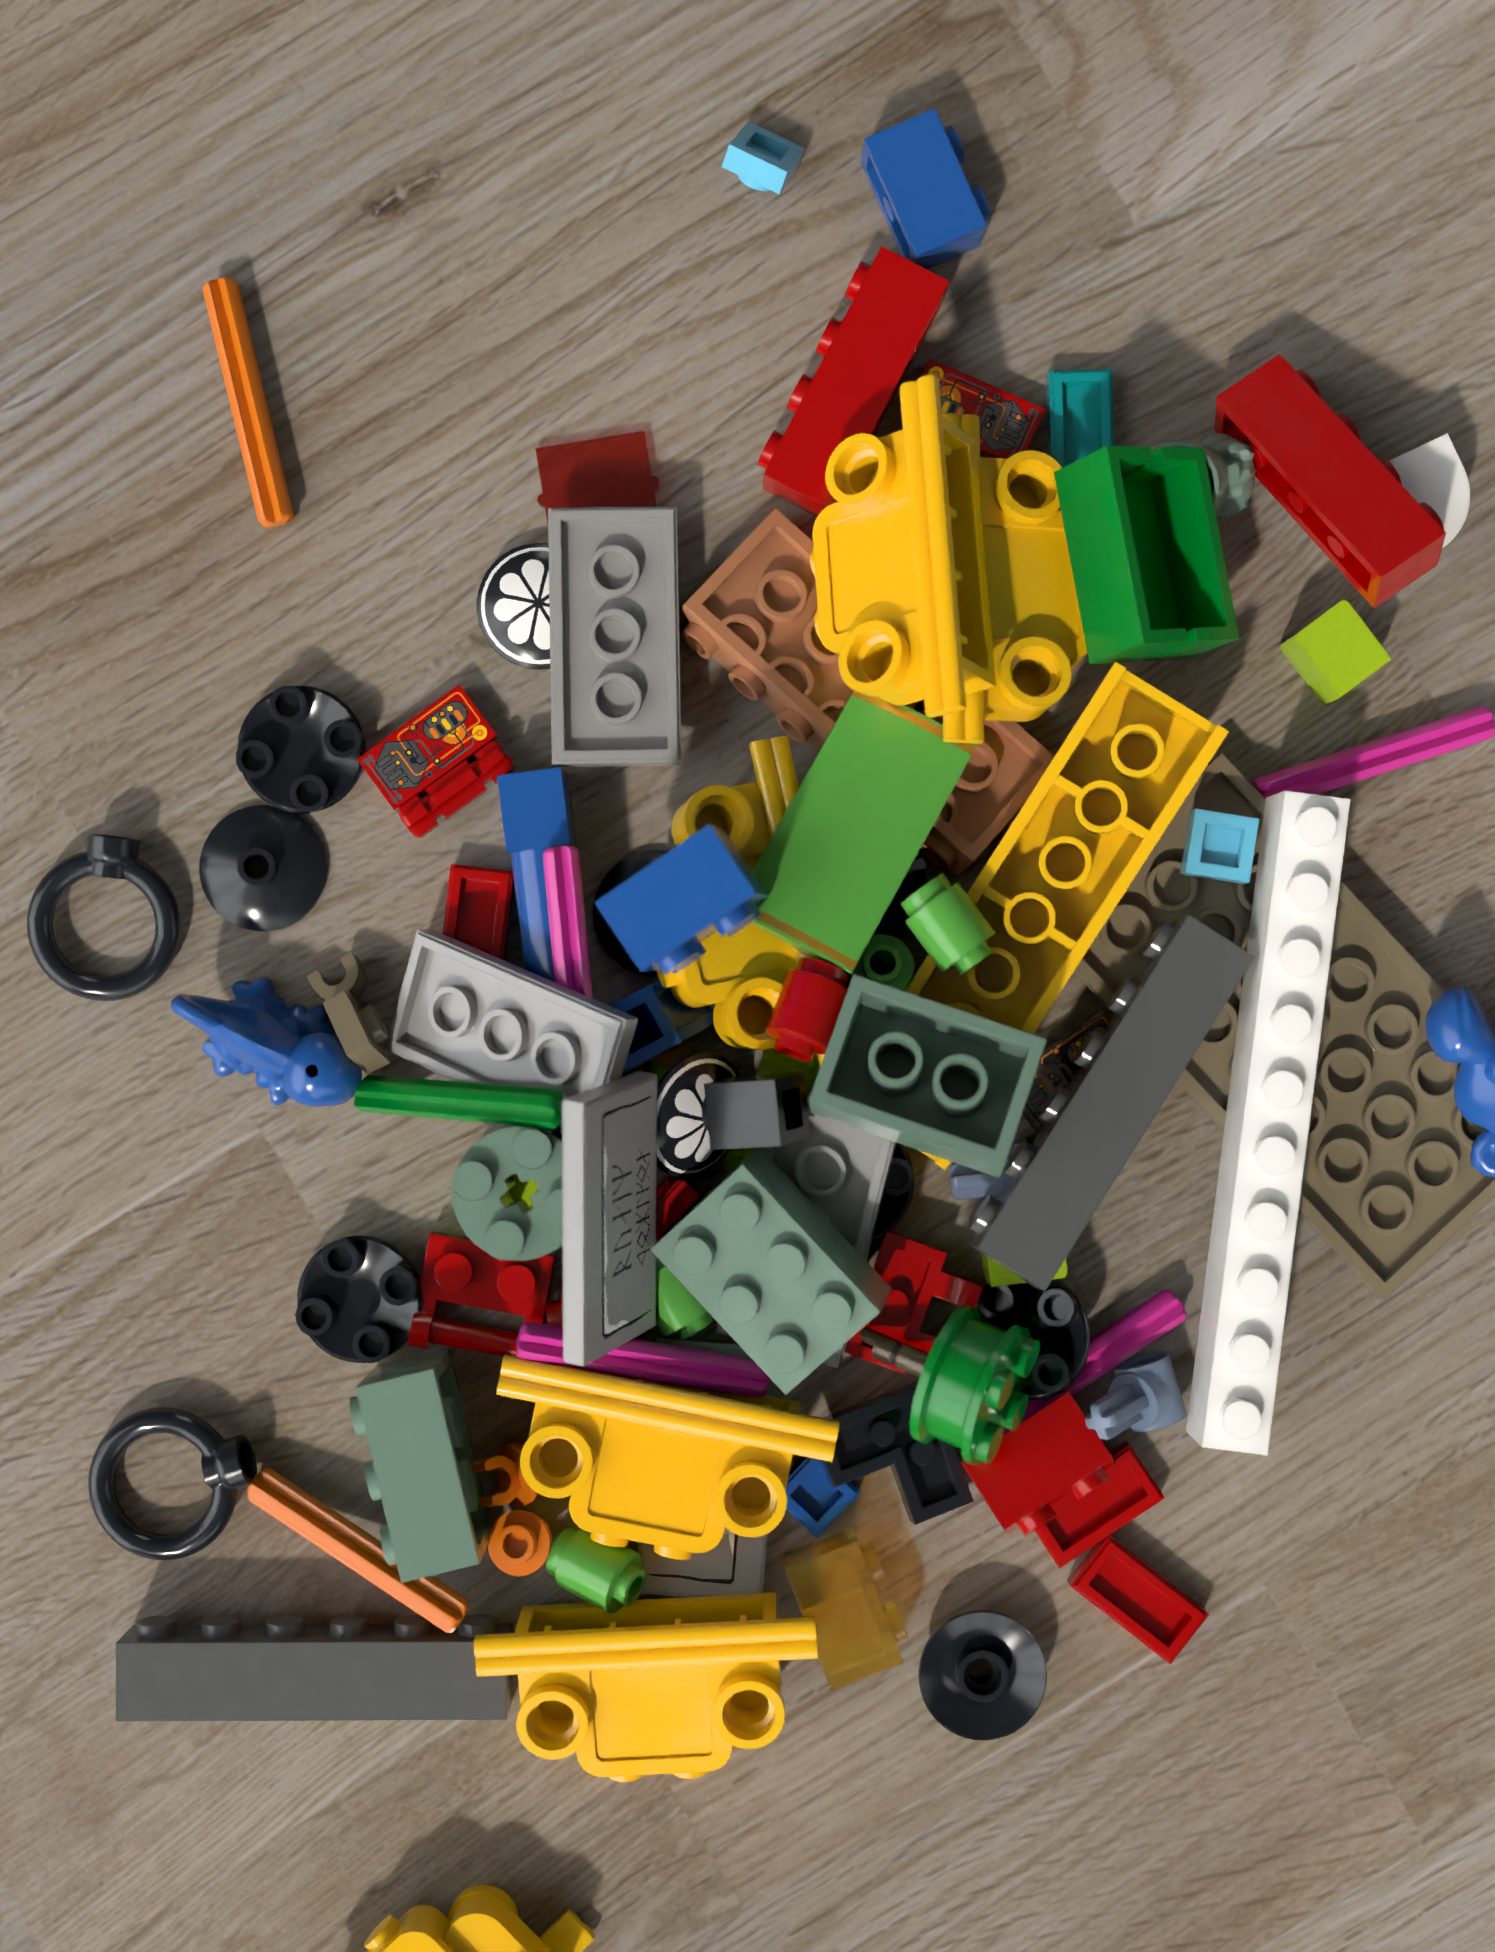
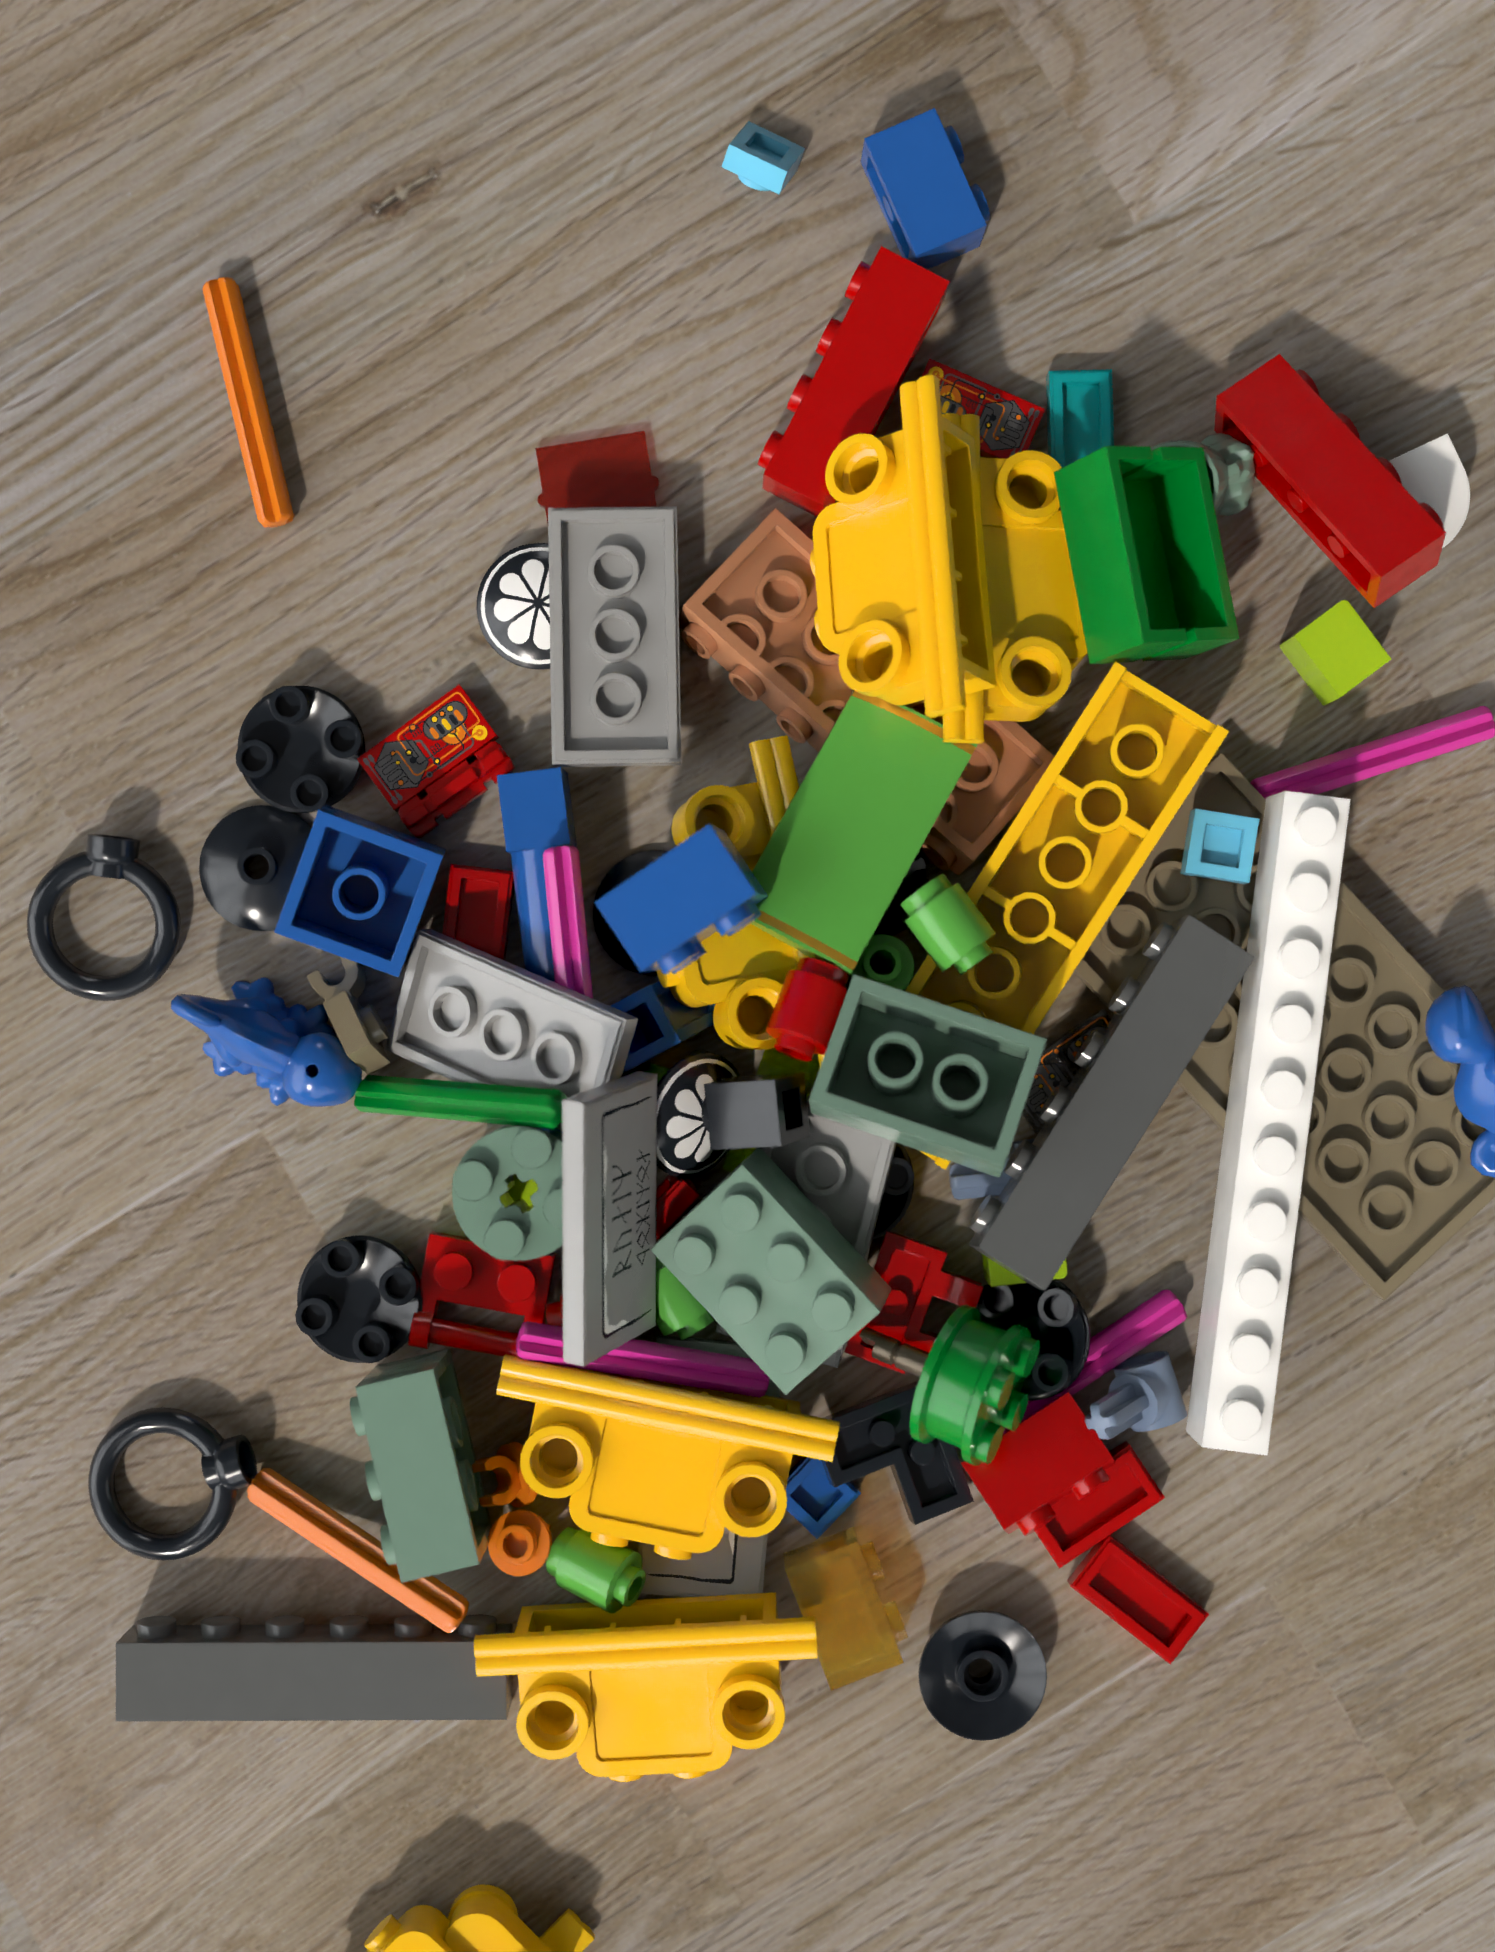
(360, 890): none -> blue brick

